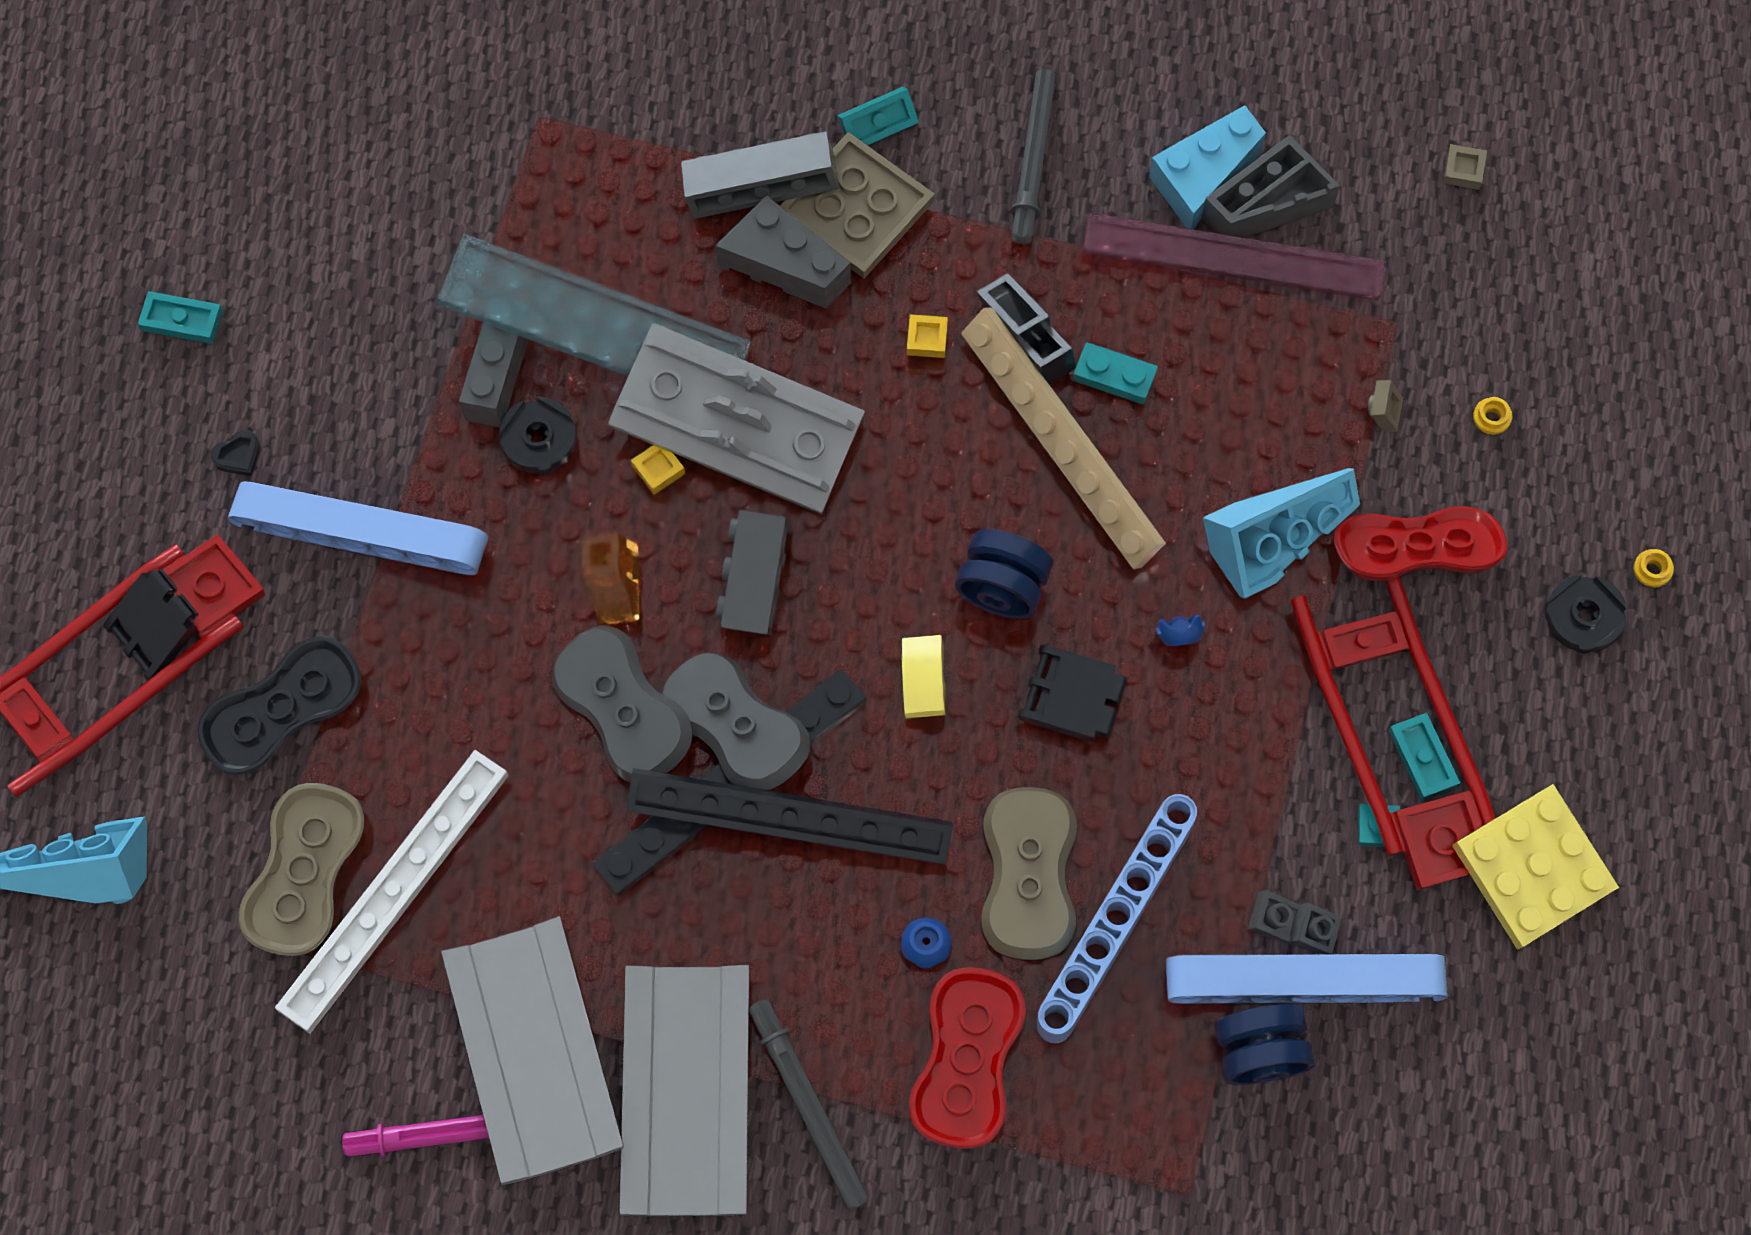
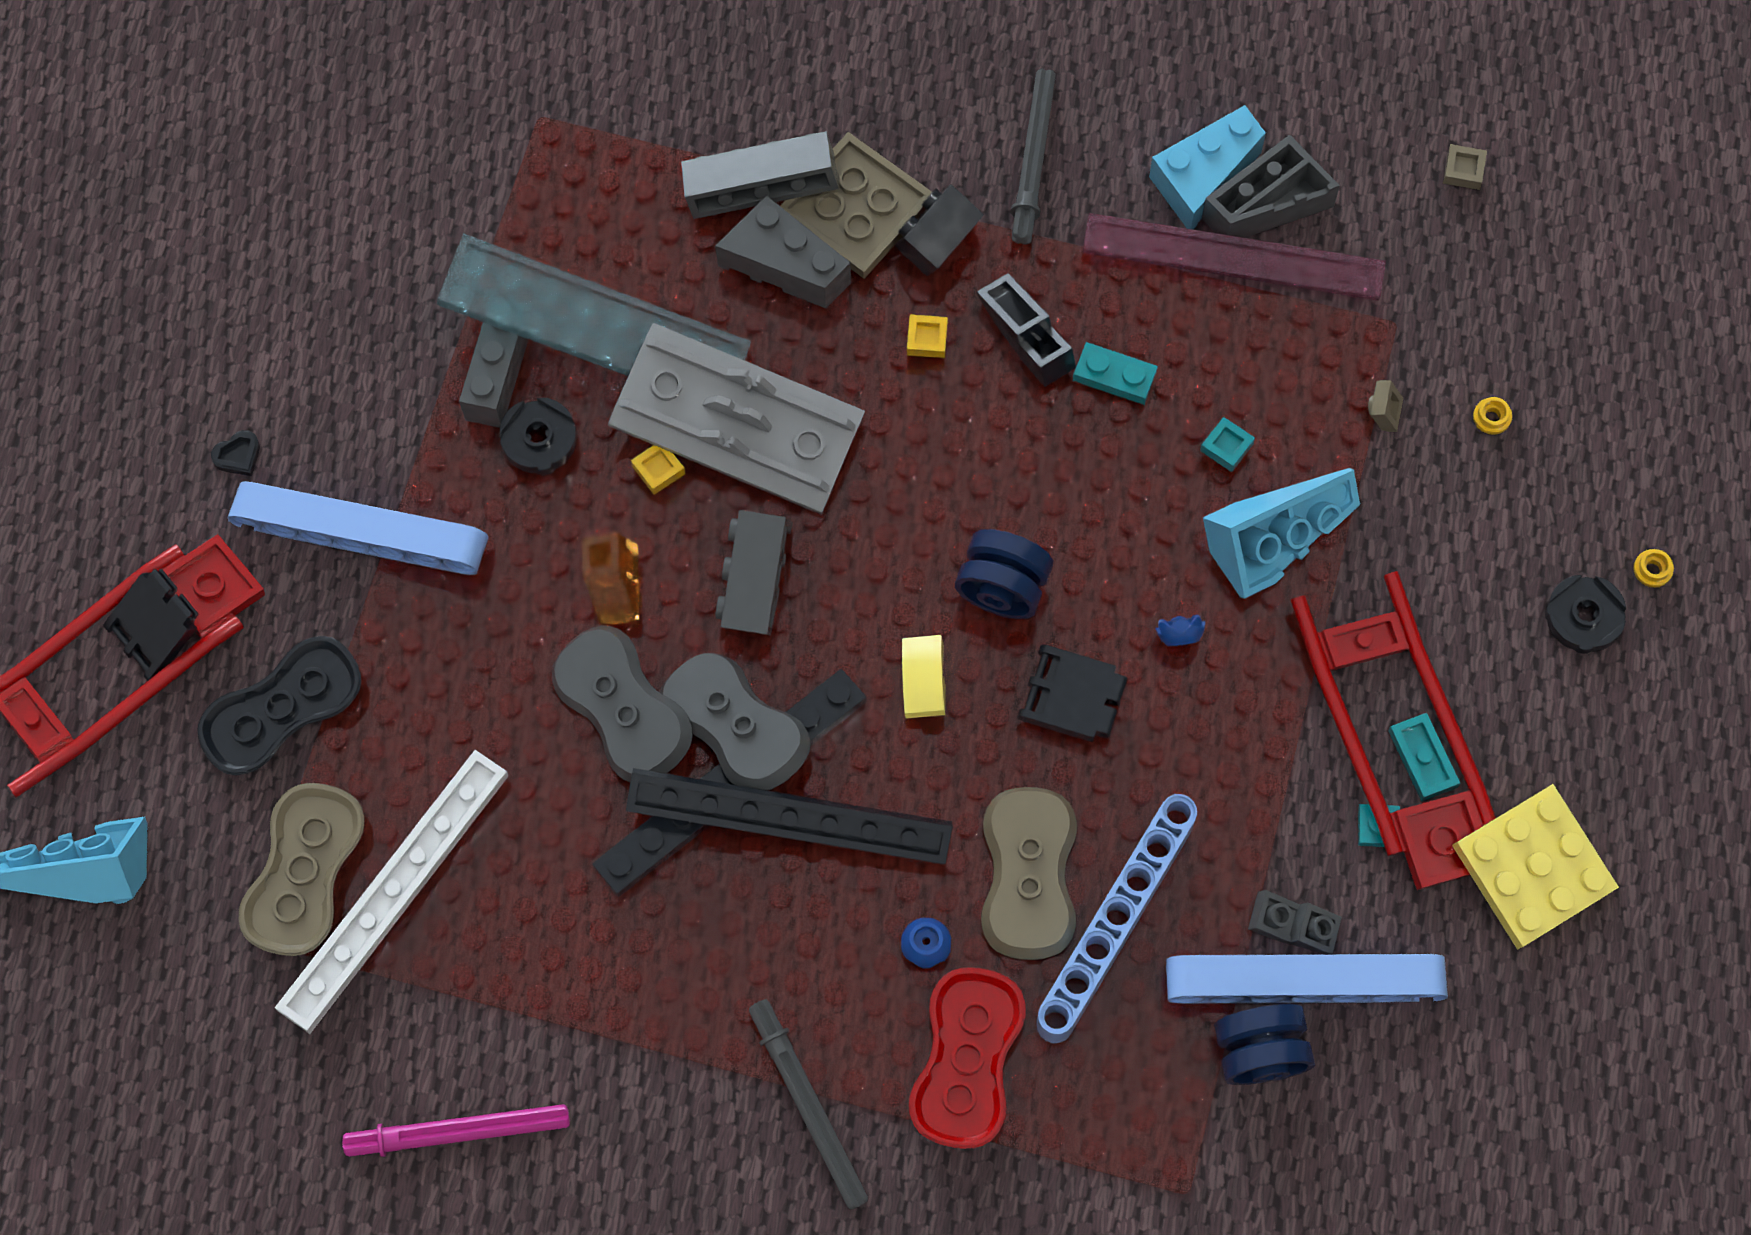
(180, 317): teal plate -> none
(532, 1052): light grey hinge -> none
(685, 1091): light grey hinge -> none
(880, 117): teal plate -> none
(938, 229): none -> black brick
(1063, 438): tan plate -> none
(1227, 444): none -> teal plate
(1448, 539): red plate -> none

